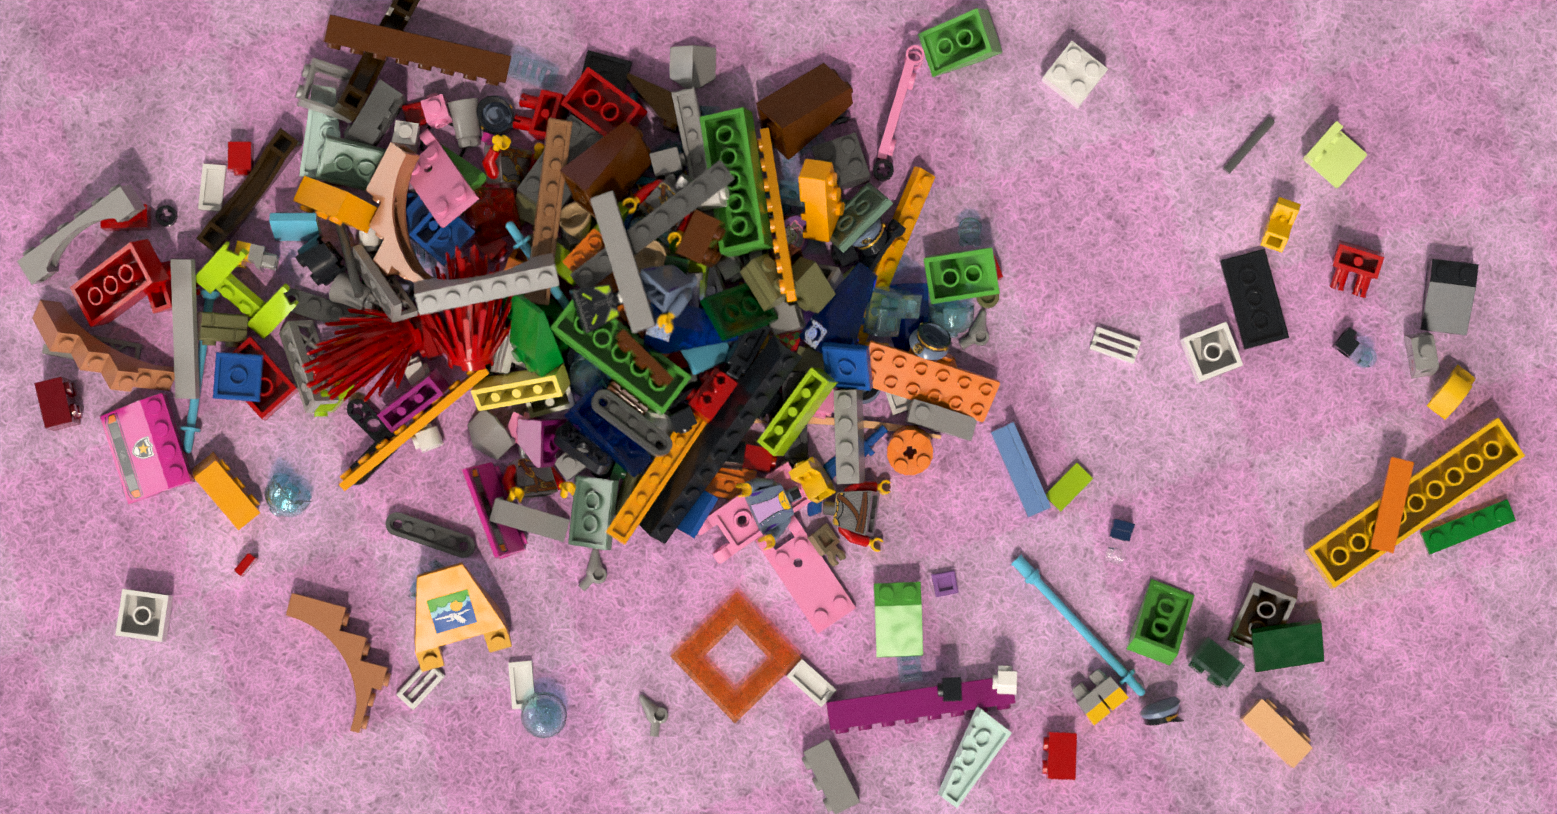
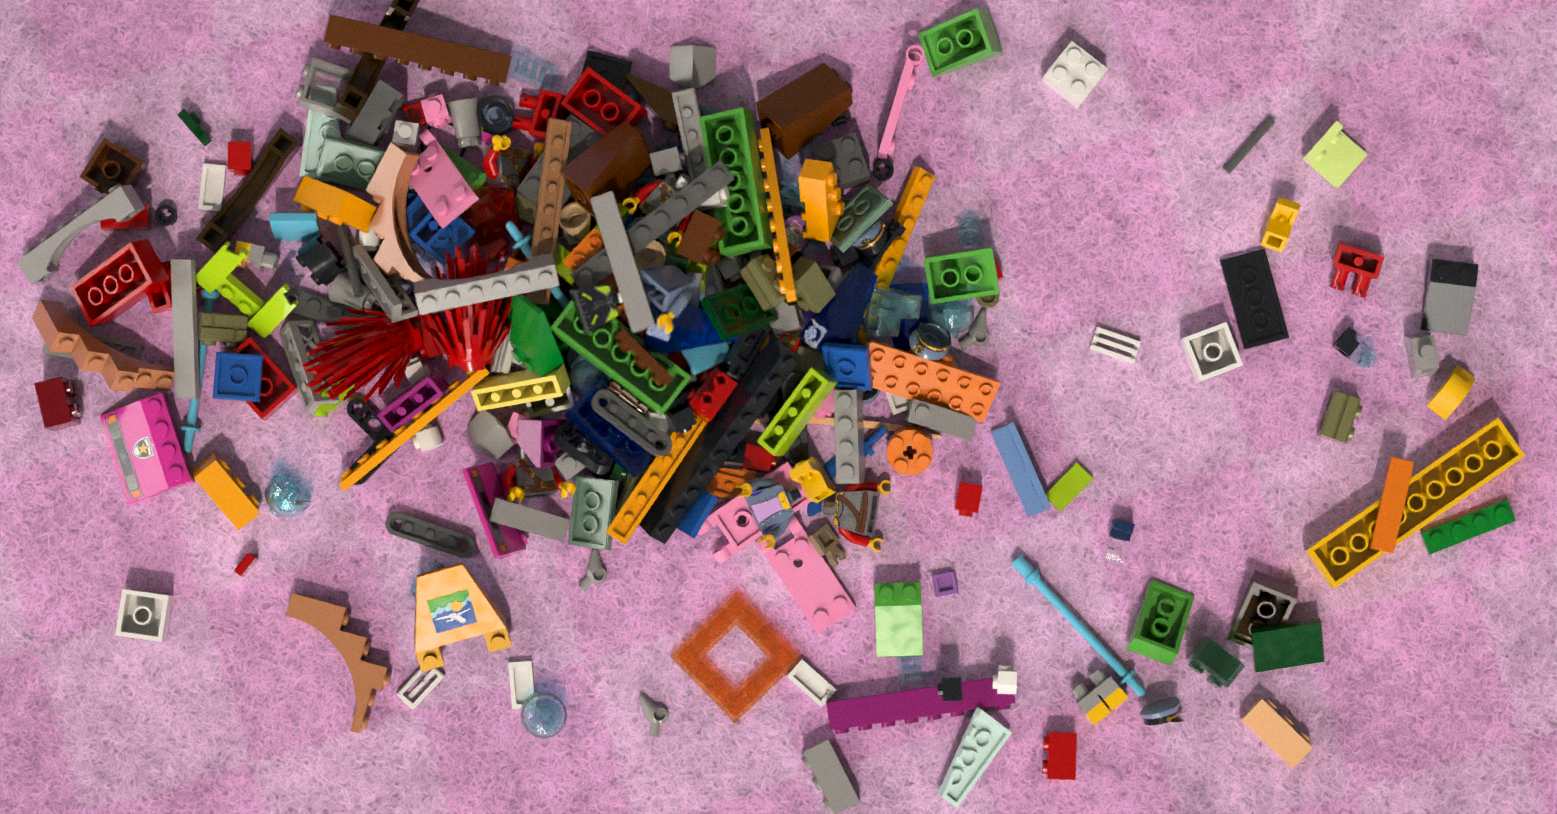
(112, 167): none -> reddish brown brick
(191, 121): none -> dark green plate
(968, 499): none -> red brick
(1339, 417): none -> olive brick

